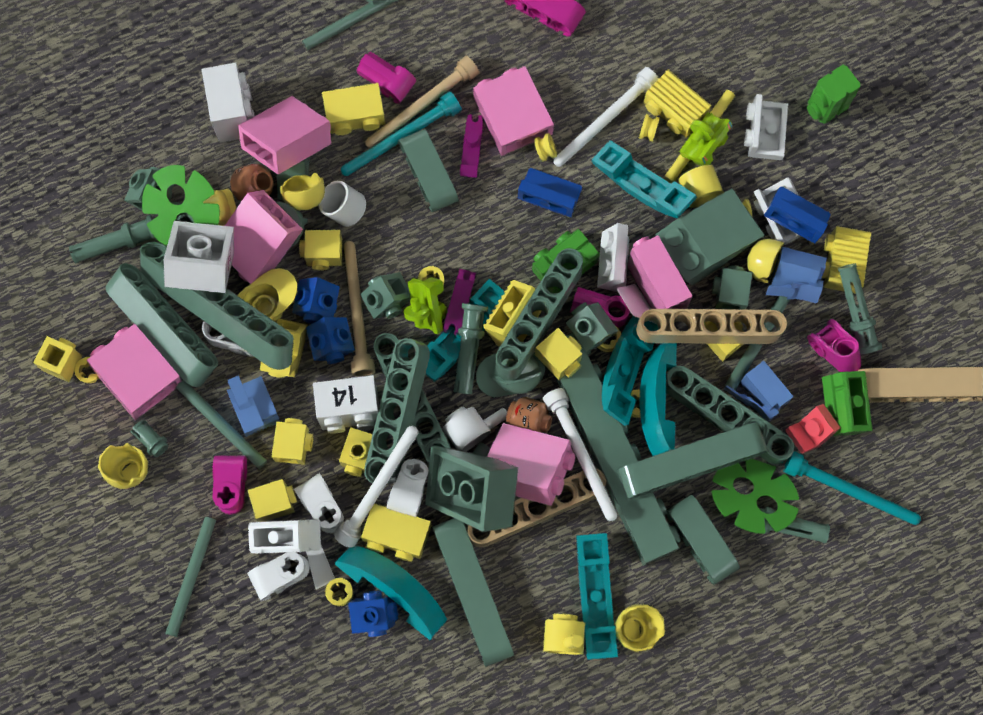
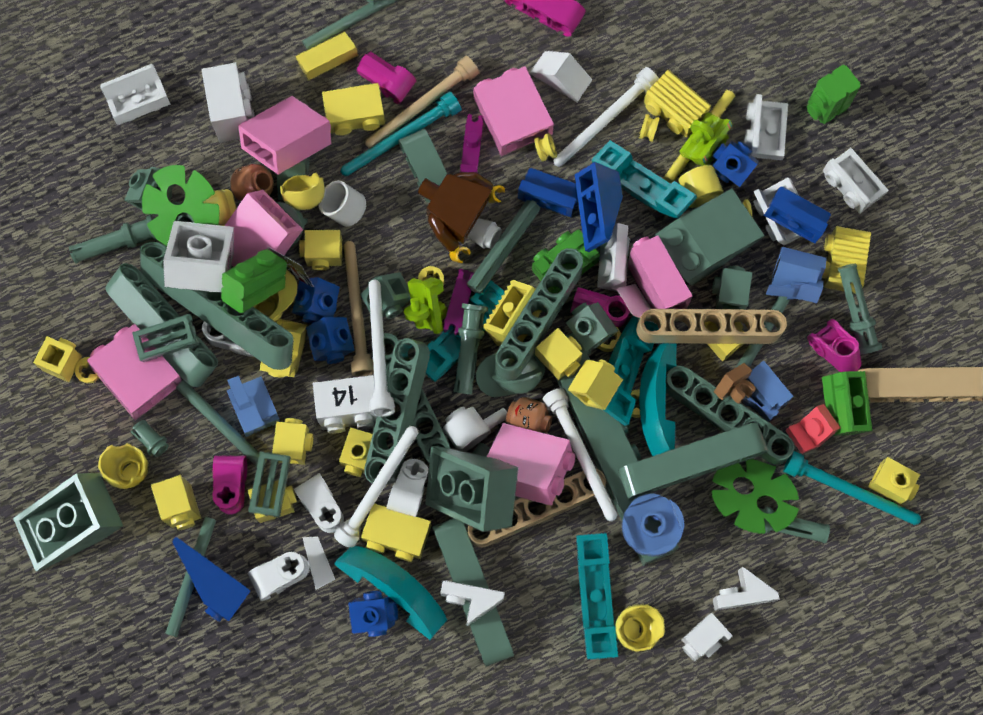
(67, 520): none -> sand green slope
(135, 94): none -> white bracket
(176, 502): none -> light yellow brick
(190, 341): none -> sand green tile
(214, 586): none -> blue slope
(253, 280): none -> bright green brick
(265, 509): none -> sand green tile
(284, 536): white brick -> none
(294, 268): none -> black sticker
(327, 55): none -> light yellow slope
(330, 594): light yellow bush -> none
(381, 403): none -> white piece
(456, 207): none -> reddish brown torso
(481, 599): none -> white slope
(485, 233): none -> white cone
(503, 246): none -> sand green axle
(562, 73): none -> white slope
(564, 635): light yellow piece -> none
(595, 384): none -> light yellow brick
(599, 203): none -> blue slope
(661, 509): none -> medium blue plate
(703, 538): sand green beam -> none
(705, 637): none -> white brick
(735, 173): none -> blue brick
(736, 384): none -> medium nougat tile
(753, 592): none -> white slope
(763, 258): light yellow hair -> none
(854, 180): none -> white bracket
(895, 481): none -> light yellow brick

